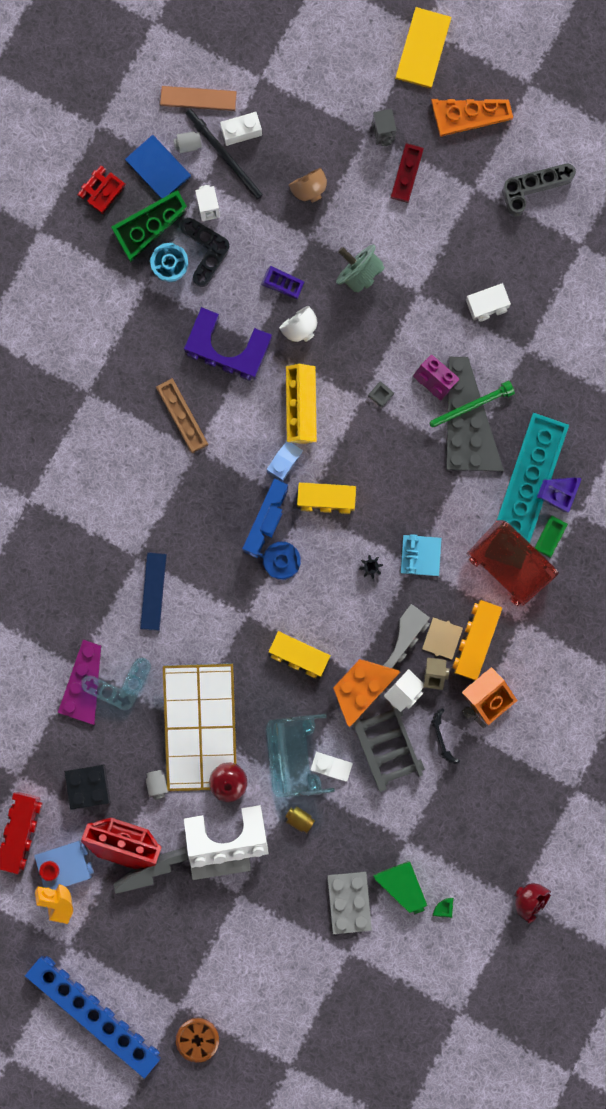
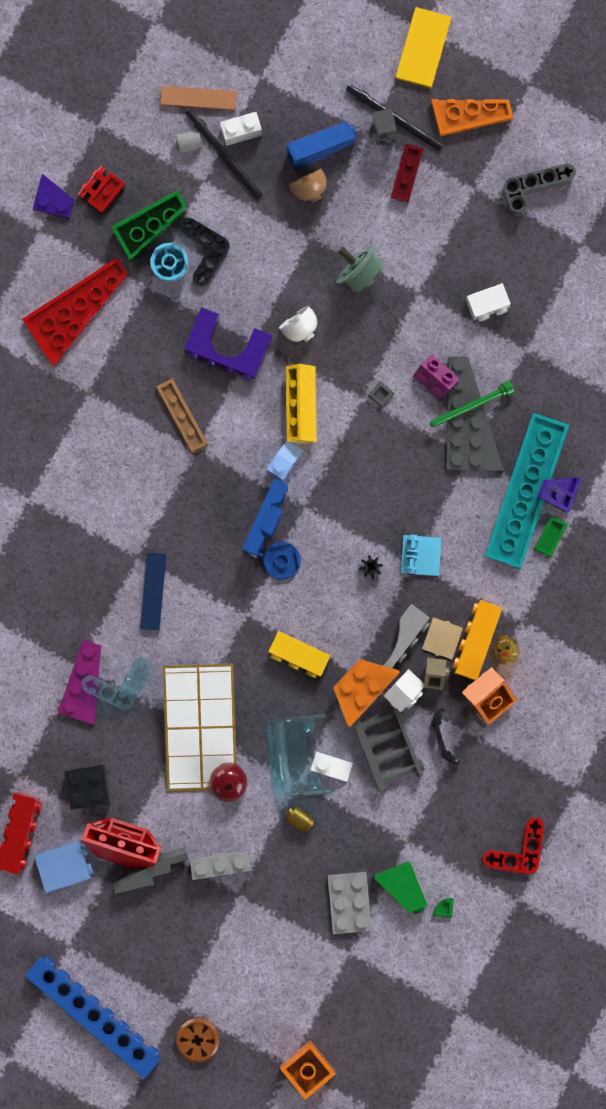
(49, 870): red tile -> none
(52, 199): none -> dark purple wing
(57, 901): light orange brick -> none
(67, 315): none -> red wing
(156, 784): light grey brick -> none
(158, 167): blue tile -> none
(206, 852): white arch -> none
(207, 203): white brick -> none
(273, 285): dark purple slope -> none
(307, 1069): none -> orange brick
(320, 144): none -> blue slope
(326, 497): yellow brick -> none
(364, 97): none -> black bar
(506, 649): none -> clear yellow head
(512, 562): clear red windscreen -> none
(520, 859): none -> red beam
(530, 900): dark red cylinder -> none

